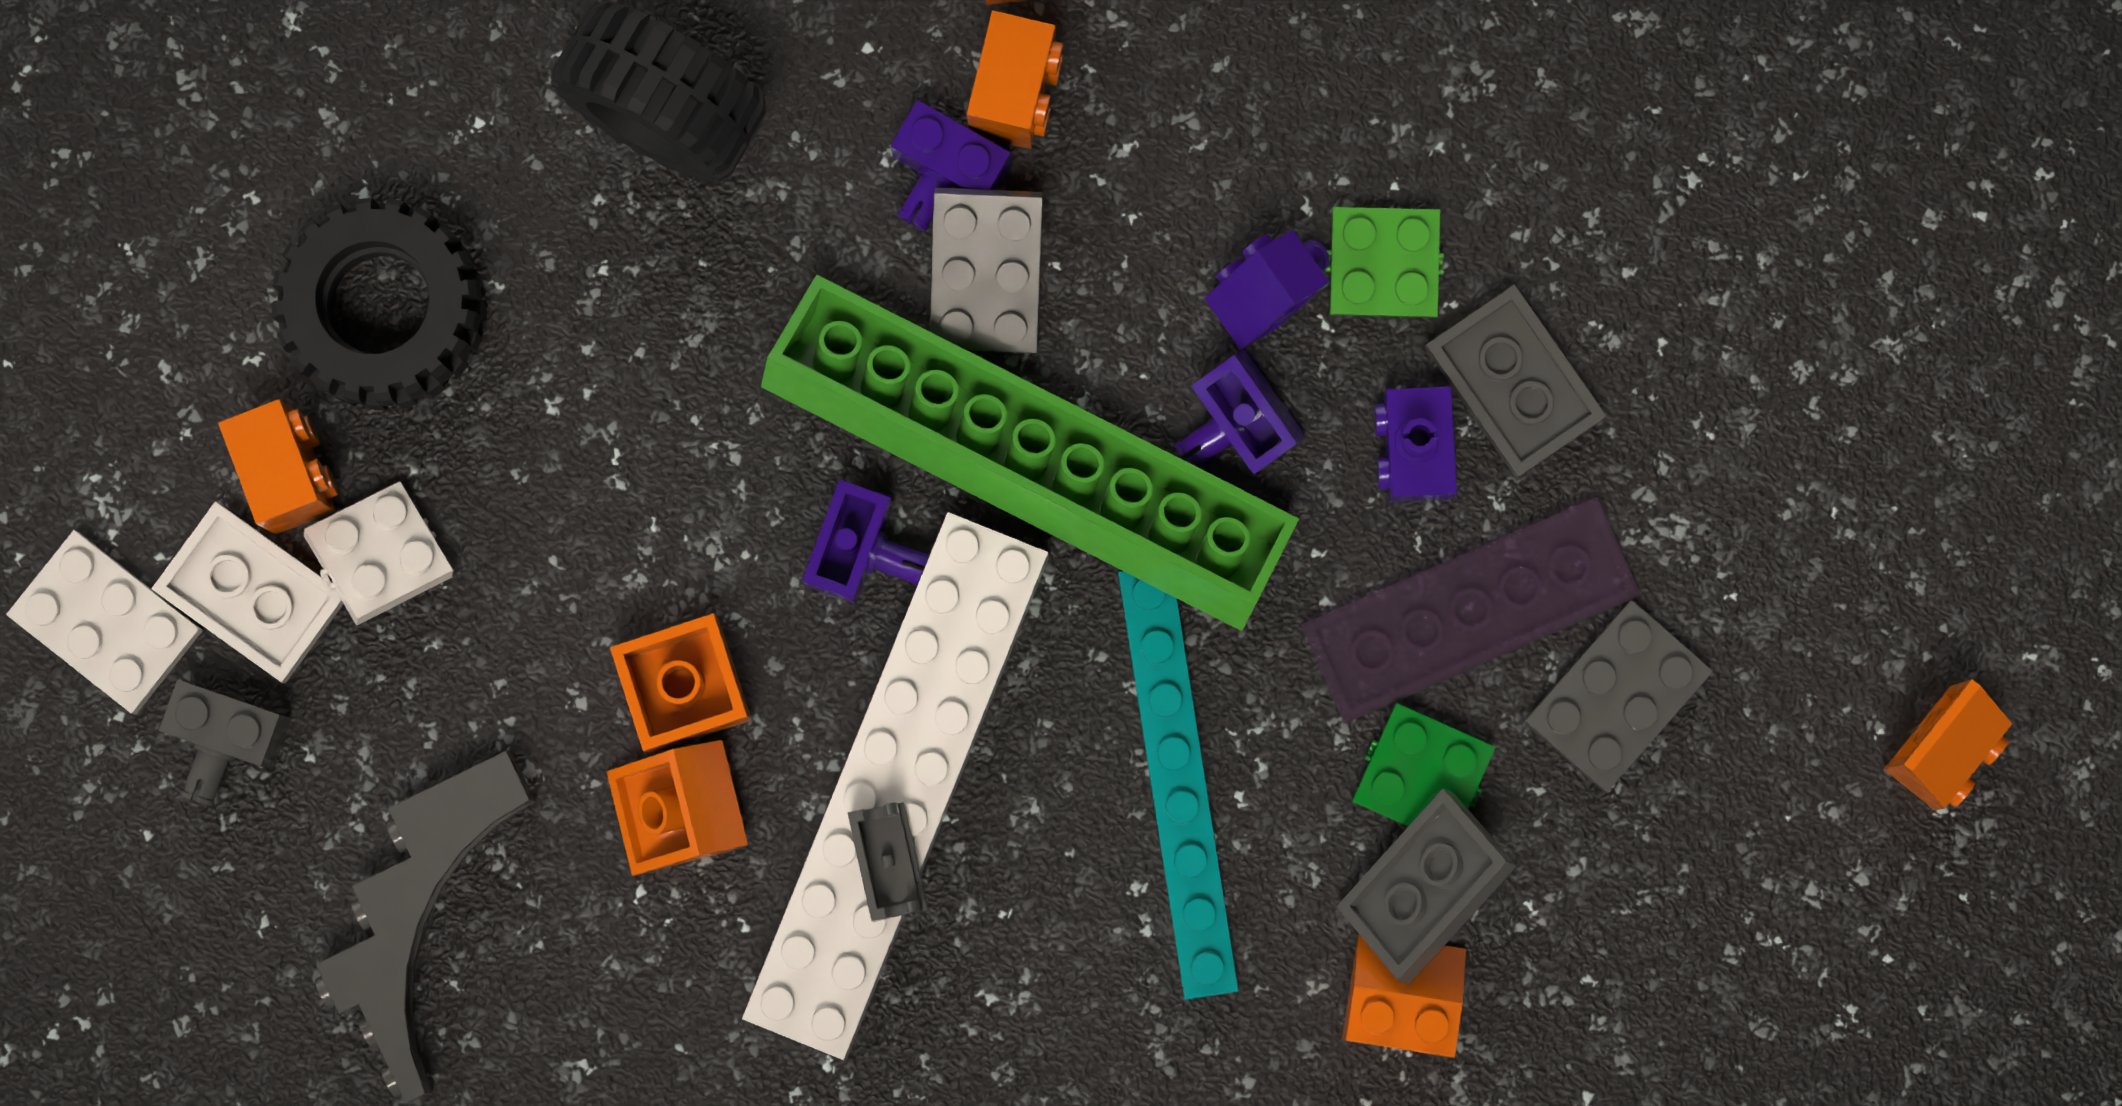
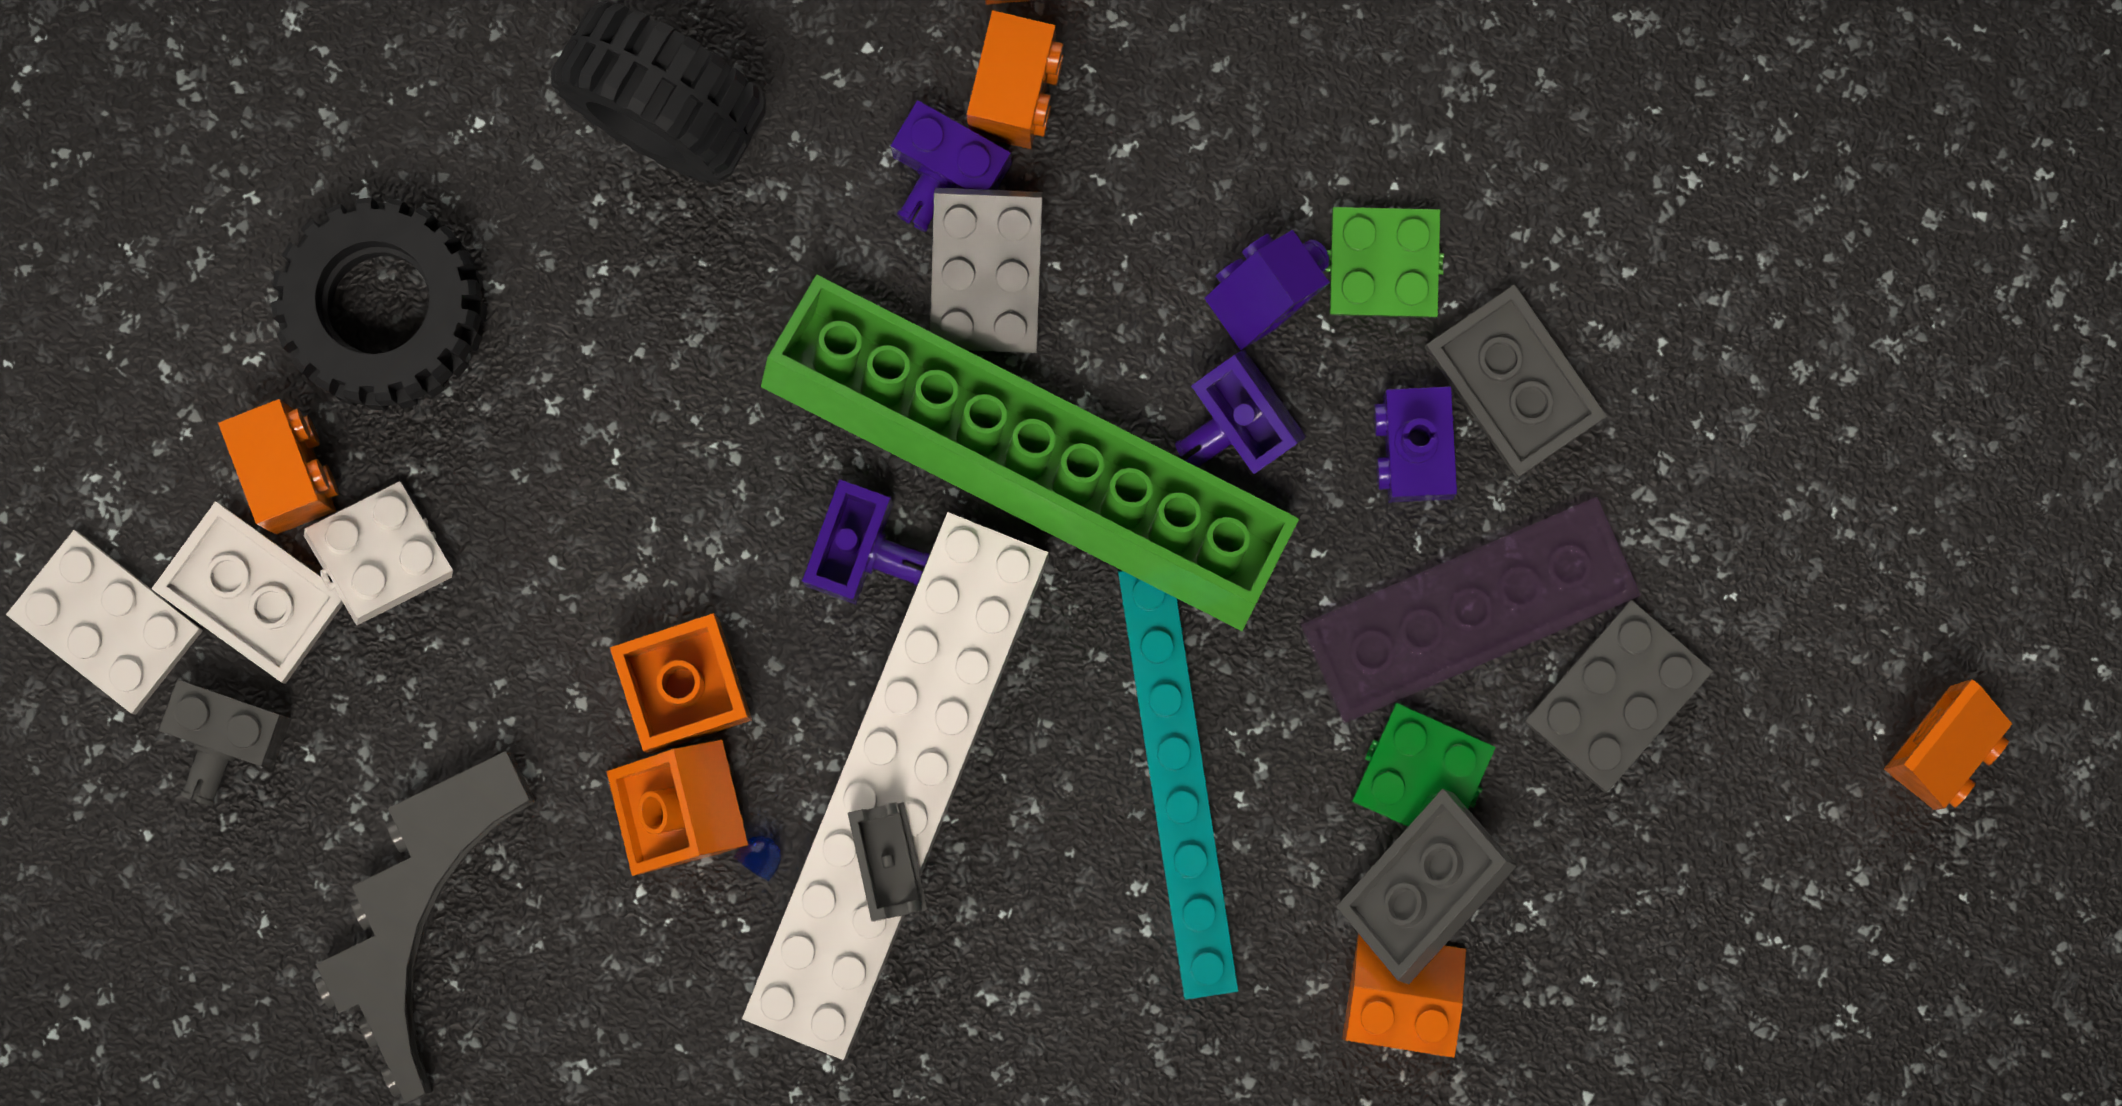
(760, 857): none -> clear blue hinge

